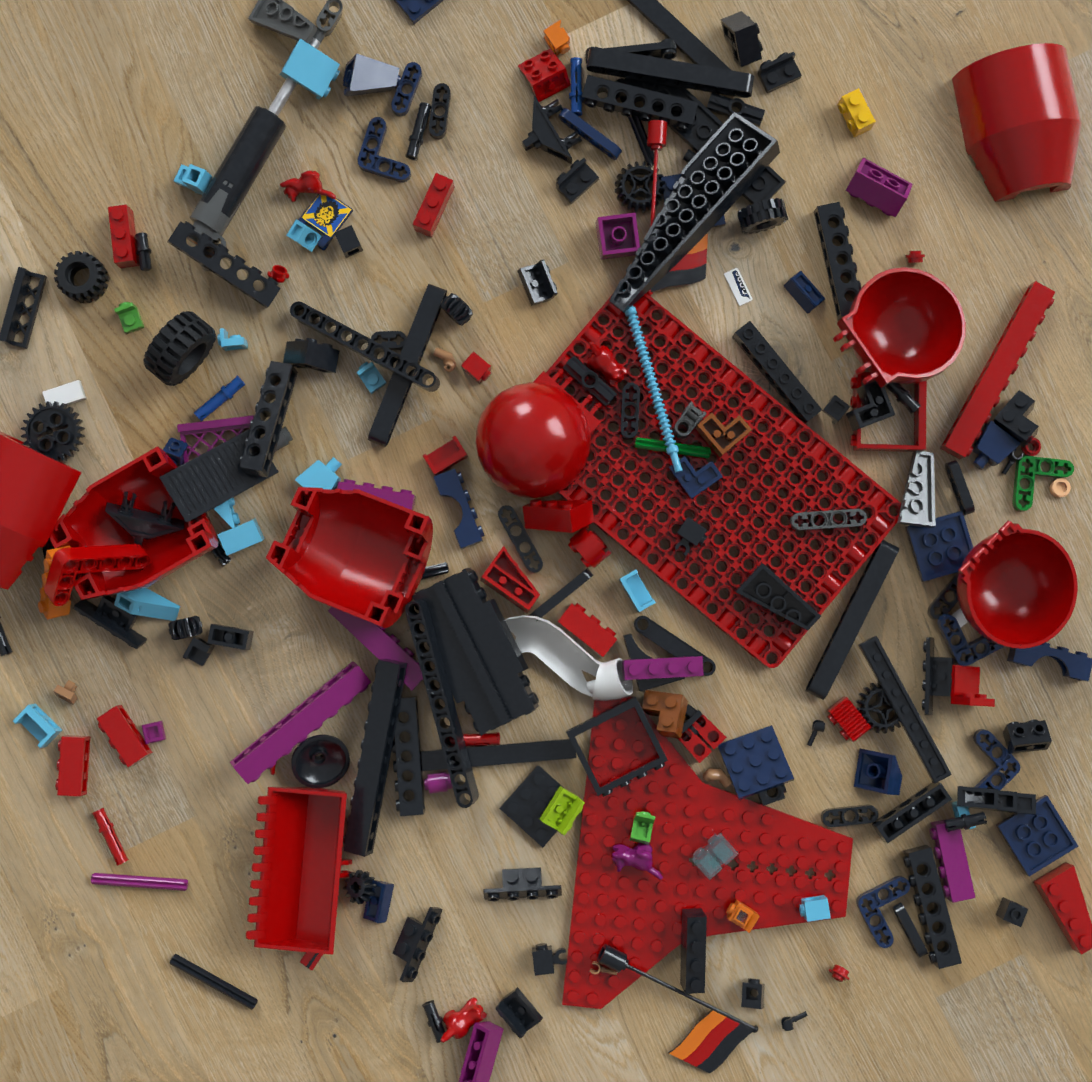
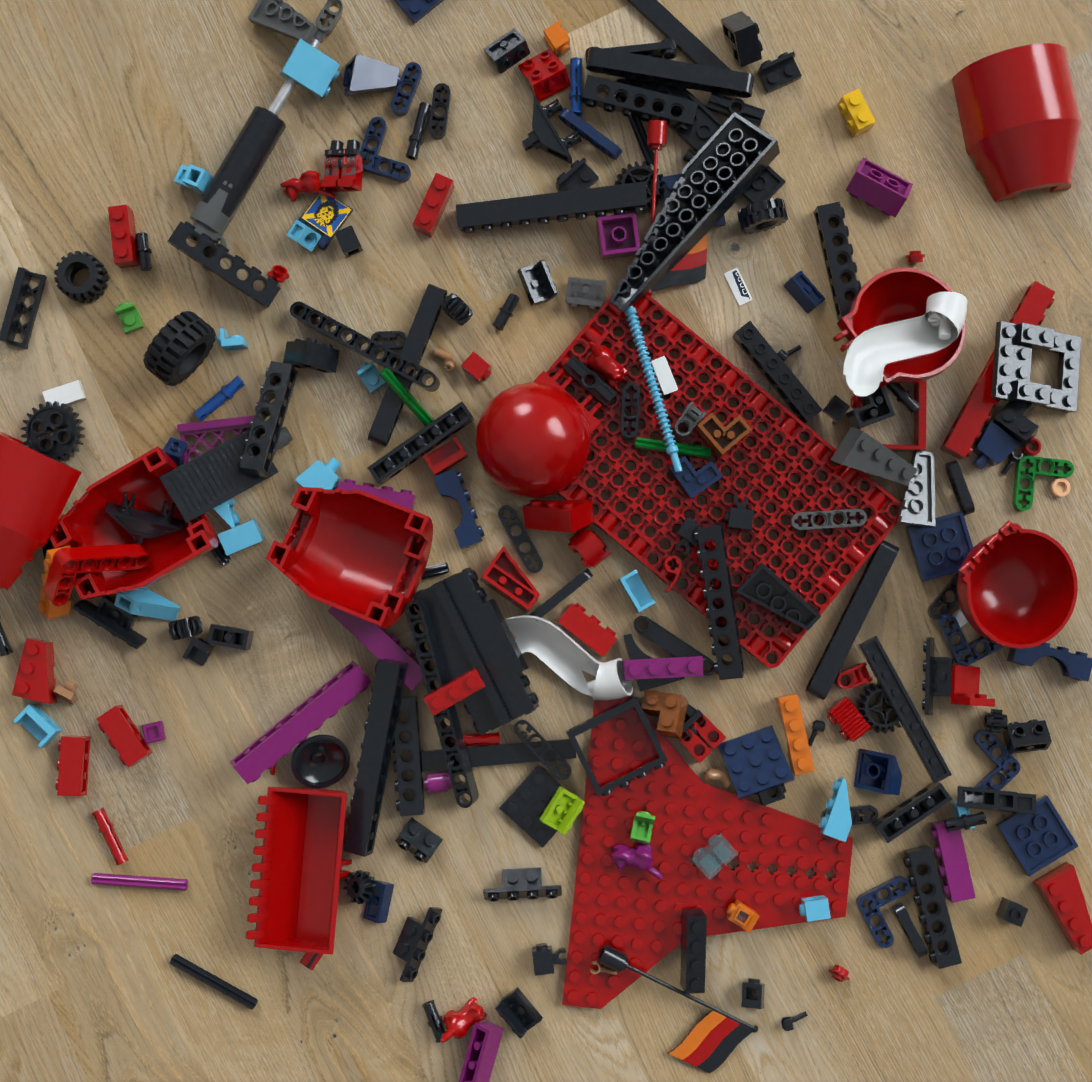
(36, 672): none -> red wedge
(343, 167): none -> hips
(406, 396): none -> green axle
(418, 840): none -> black bracket
(421, 443): none -> black brick
(454, 691): none -> red brick
(506, 311): none -> black axle
(507, 50): none -> black bracket
(540, 751): none -> black beam
(552, 206): none -> black brick
(585, 292): none -> flat silver bracket
(664, 375): none -> white sticker
(676, 571): none -> red panel
(726, 669): none -> black brick
(739, 517): none -> black brick
(783, 355): none -> black hand
(797, 743): none -> orange arch
(838, 815): none -> medium azure slope
(856, 676): none -> red piece
(870, 456): none -> dark grey wedge
(903, 341): none -> white animal
(995, 720): none -> black gear
(1013, 366): none -> piece

